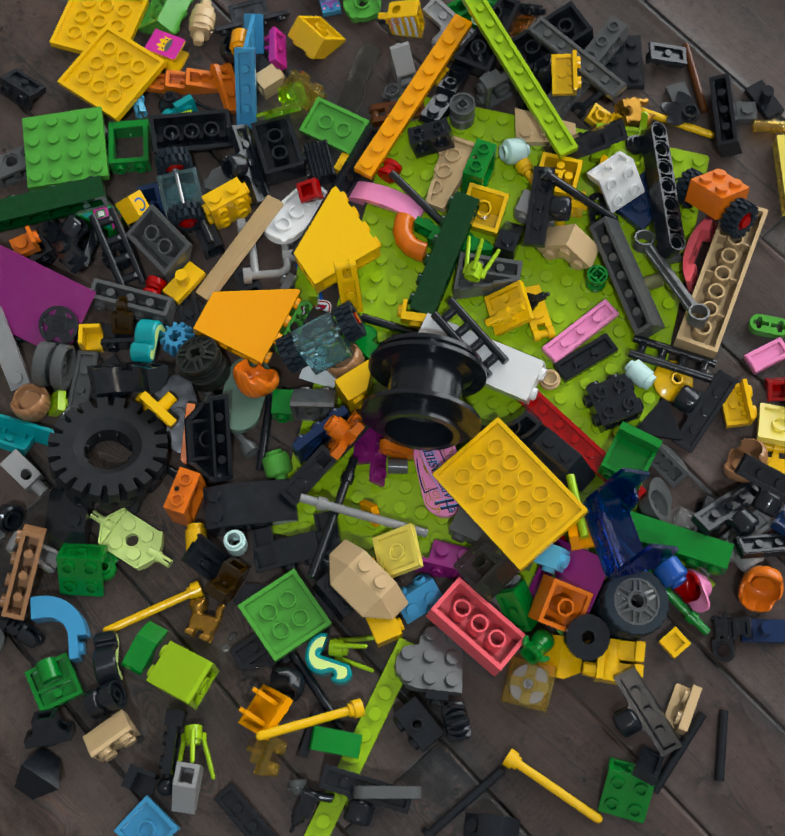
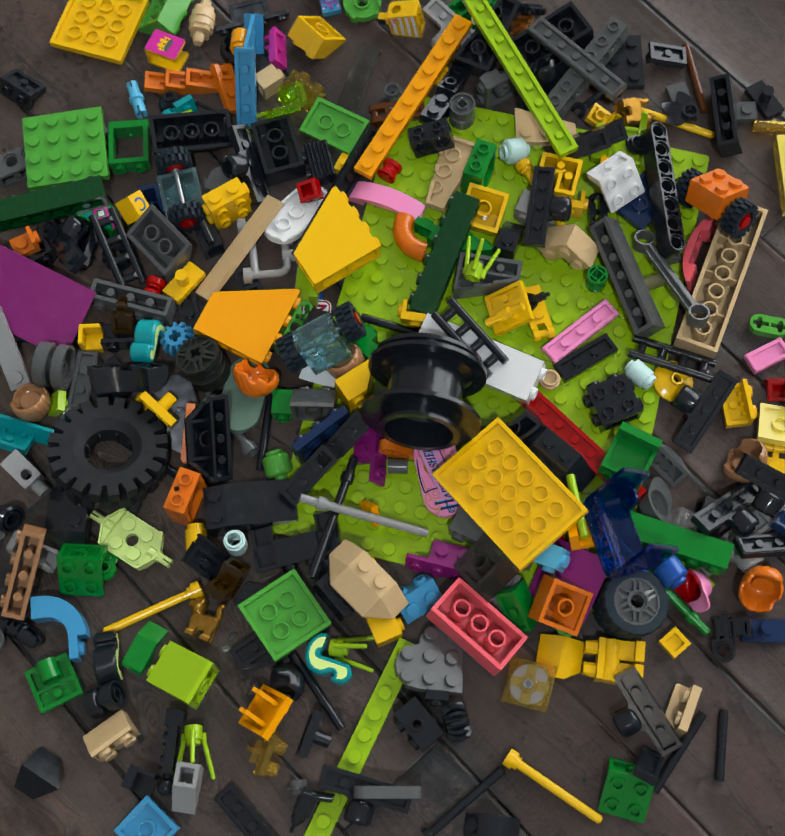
(48, 729): black brick -> none
(58, 325): black wheel -> none
(112, 73): yellow plate -> none
(288, 281): dark grey plate -> none
(335, 742): green slope -> none
(343, 432): orange plant -> none
(348, 283): yellow plate -> none
(353, 709): yellow piece -> none
(398, 551): light yellow tile -> none
(402, 64): light grey slope -> none
(415, 196): black bar -> none
(538, 645): green animal -> none
(548, 175): black bar -> none
(564, 74): yellow bracket -> none
(598, 643): black tile -> none
(661, 423): black piece -> none

